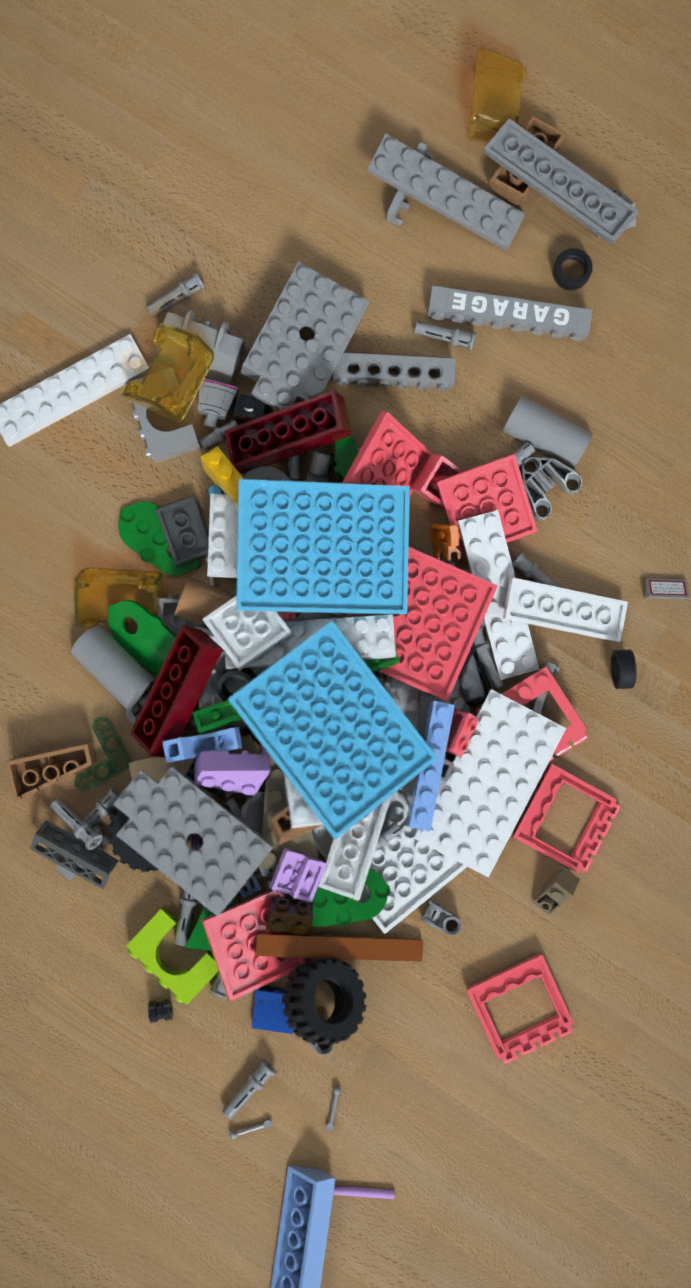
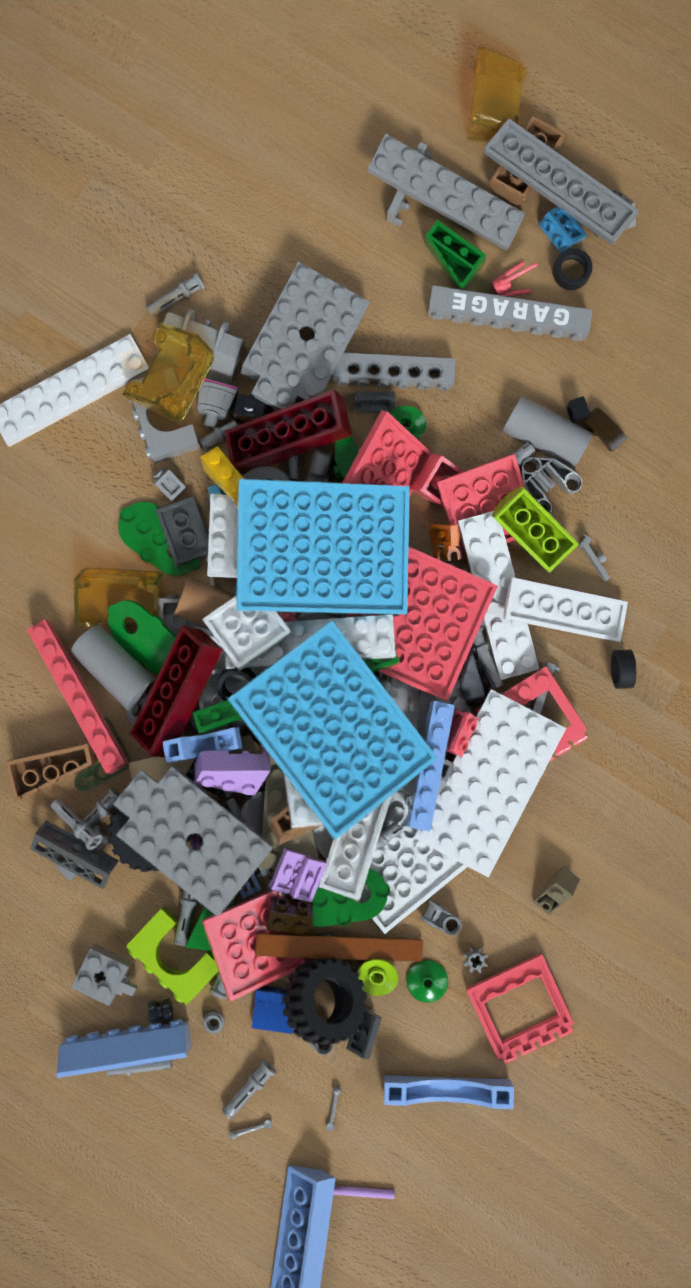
(78, 697): none -> coral brick
(115, 980): none -> light grey hinge
(124, 1048): none -> light blue slope
(141, 1068): none -> light grey pin
(168, 483): none -> light grey bracket
(213, 1028): none -> light grey plate
(364, 1038): none -> dark grey bracket
(374, 402): none -> dark grey hinge
(381, 983): none -> lime dish
(411, 418): none -> green dish
(427, 970): none -> green dish
(454, 254): none -> green wedge
(455, 336): light grey pin -> none
(472, 954): none -> light grey gear
(477, 1091): none -> light blue arch
(502, 283): none -> coral plant
(531, 571): light grey pin -> none
(534, 528): none -> lime brick
(540, 805): coral hinge -> none
(562, 229): none -> dark azure bracket
(577, 409): none -> black slope
(596, 561): none -> light grey piece
(605, 428): none -> dark brown slope
(666, 589): slope -> none

